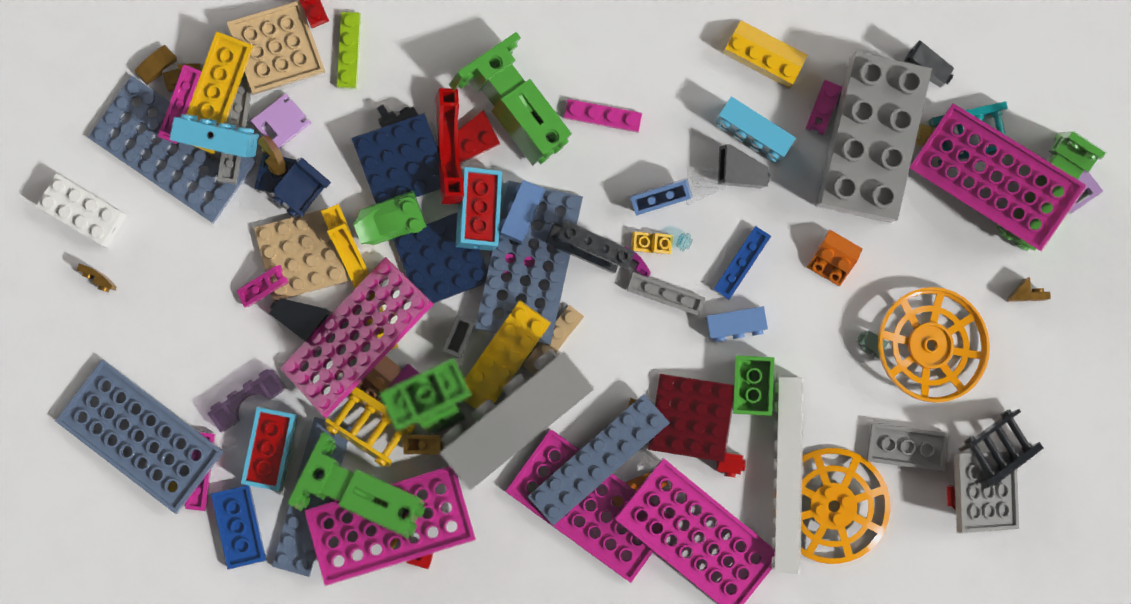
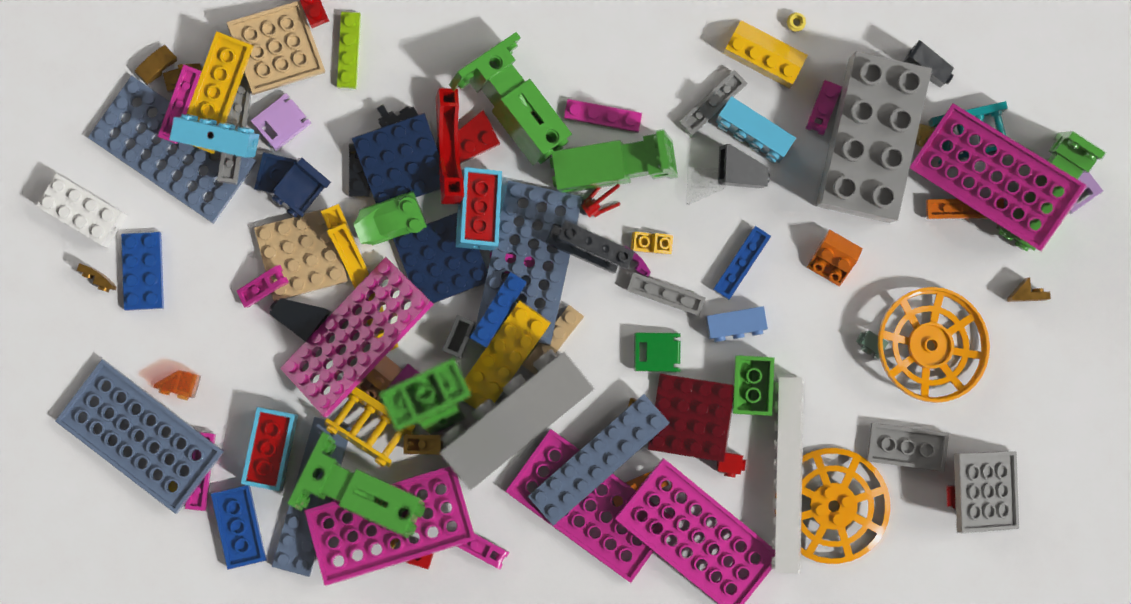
(142, 271): none -> blue plate
(181, 383): none -> clear orange slope
(227, 413): clear purple arch -> none
(275, 160): pearl gold slope -> none
(357, 180): none -> black plate
(483, 548): none -> dark pink plate
(498, 310): none -> blue plate
(521, 211): medium blue brick -> none
(591, 206): none -> red plant
(613, 163): none -> bright green brick
(661, 196): medium blue brick -> none
(661, 352): none -> green container
(684, 241): clear light blue plate -> none
(712, 102): none -> light grey plate
(796, 16): none -> light yellow plate
(954, 209): none -> orange plate
(1016, 458): black fence -> none

